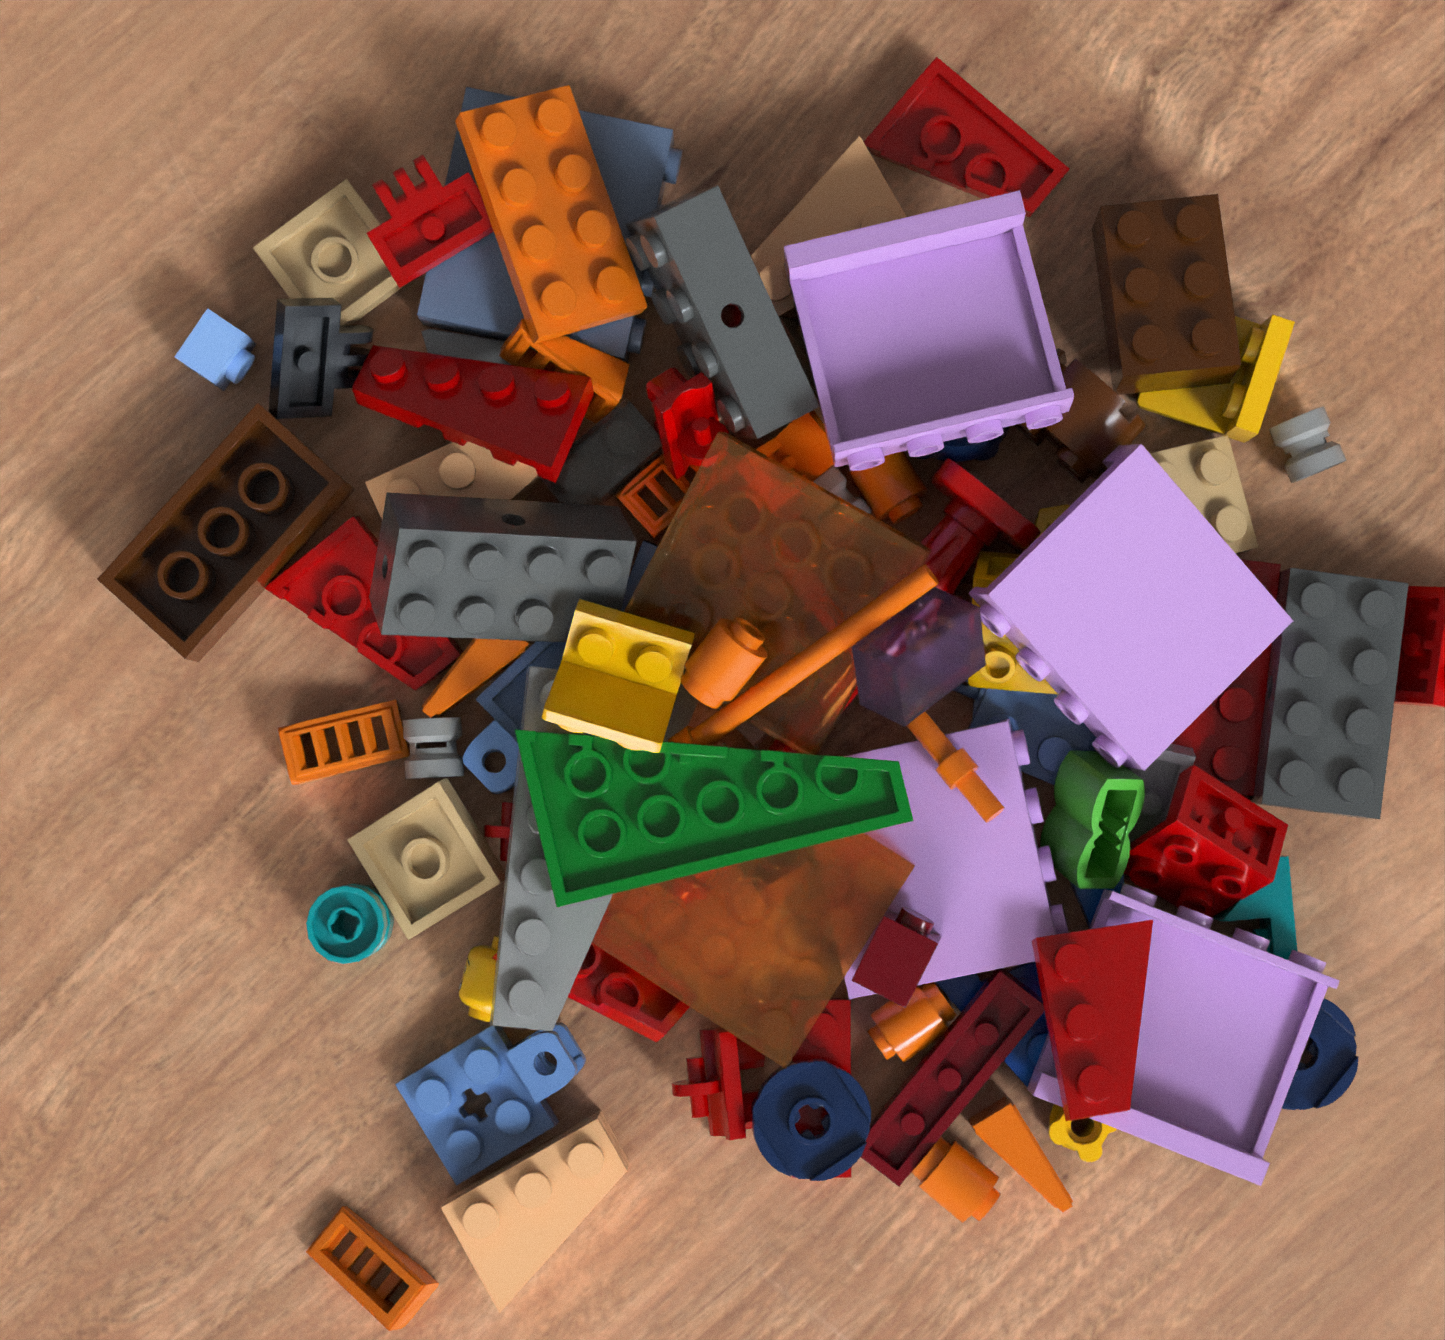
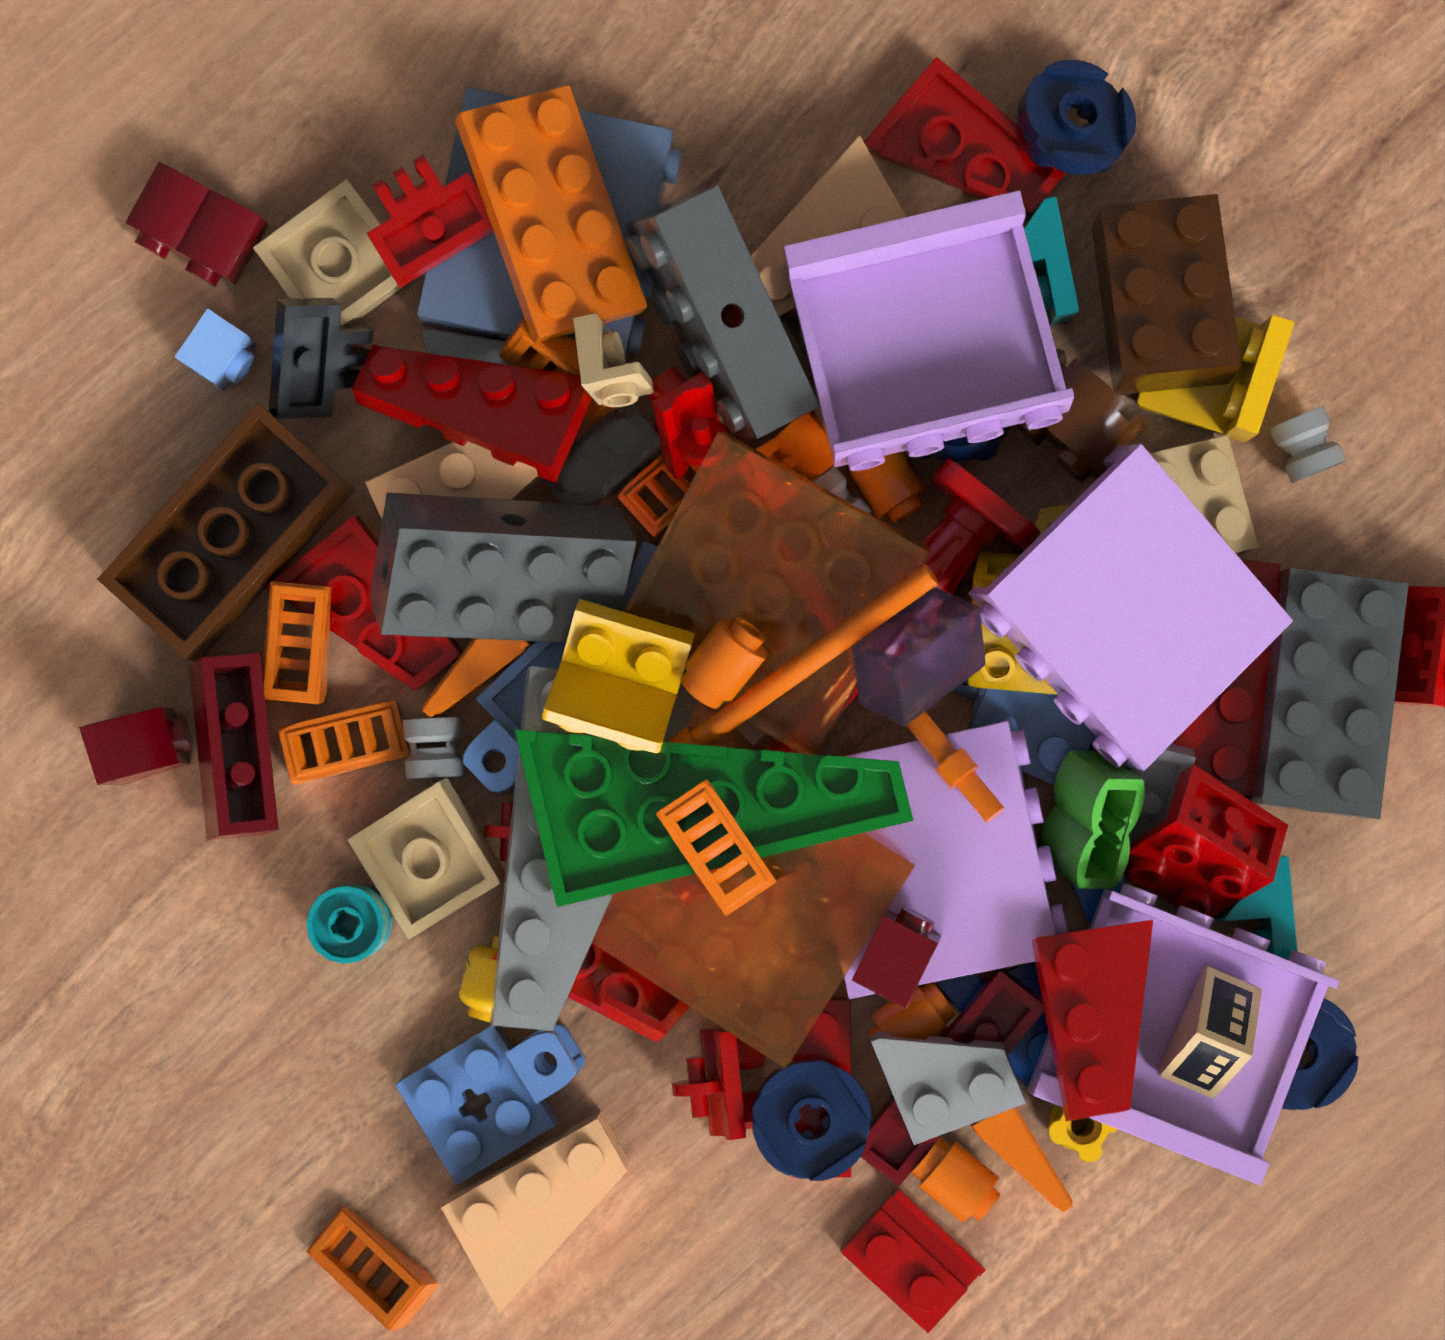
(137, 745): none -> dark red slope
(196, 224): none -> dark red brick
(233, 746): none -> dark red brick
(274, 687): none -> orange slope
(604, 366): none -> tan bracket
(686, 805): none -> orange slope
(912, 1259): none -> red plate
(946, 1082): none -> light grey wing
(1051, 260): none -> teal slope
(1058, 141): none -> dark blue plate
(1213, 1033): none -> tan slope

